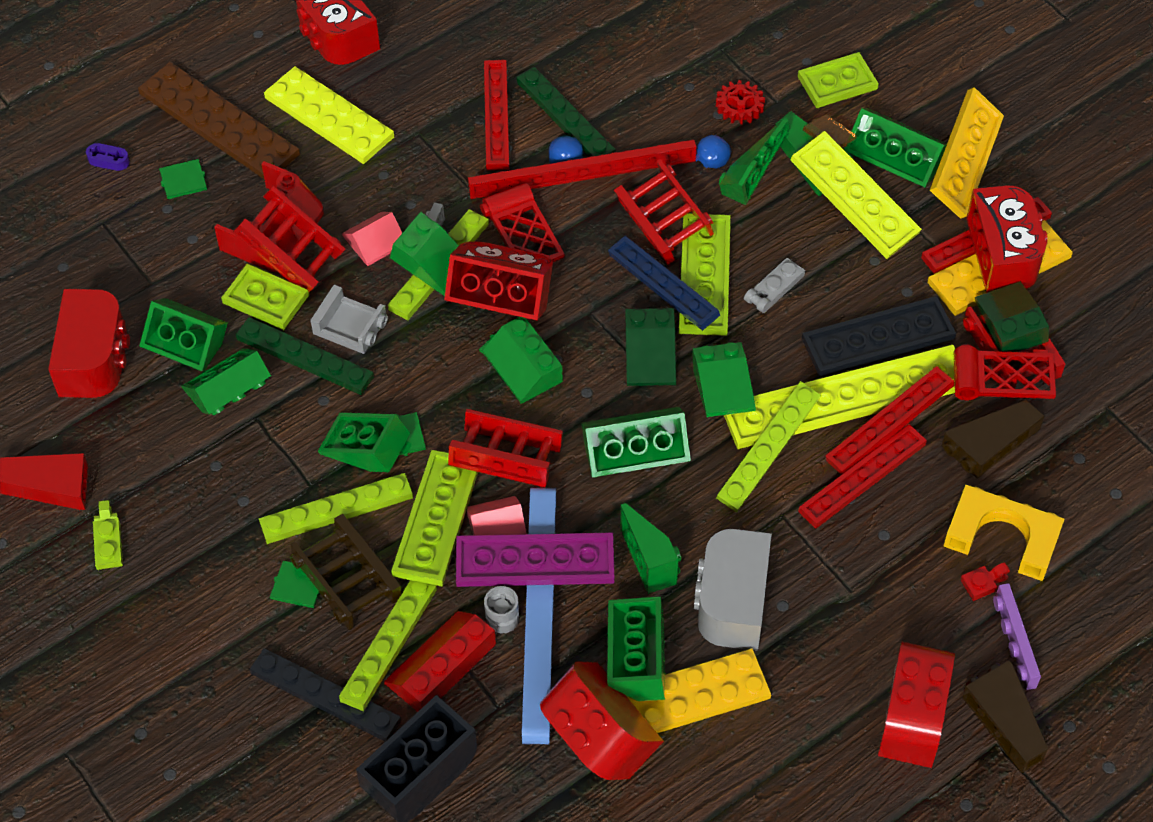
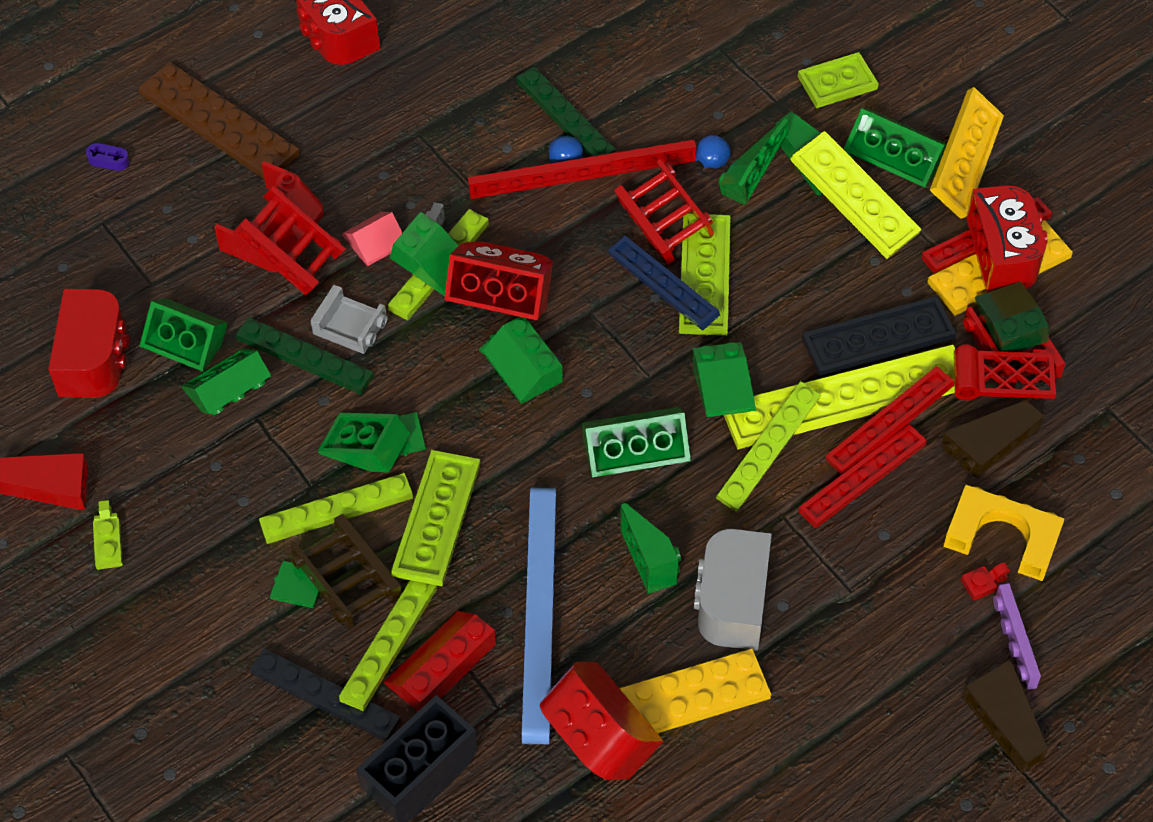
(183, 179): green piece -> none
(265, 296): lime plate -> none
(329, 115): neon yellow plate -> none
(496, 115): red plate -> none
(497, 517): coral slope -> none
(501, 463): red fence -> none
(501, 609): light grey wheel -> none
(514, 202): red piece -> none
(534, 559): magenta plate -> none
(636, 648): green slope -> none
(650, 347): dark green slope -> none
(740, 102): red gear -> none
(775, 285): light grey plate -> none
(835, 130): clear orange piece -> none
(916, 704): red brick -> none

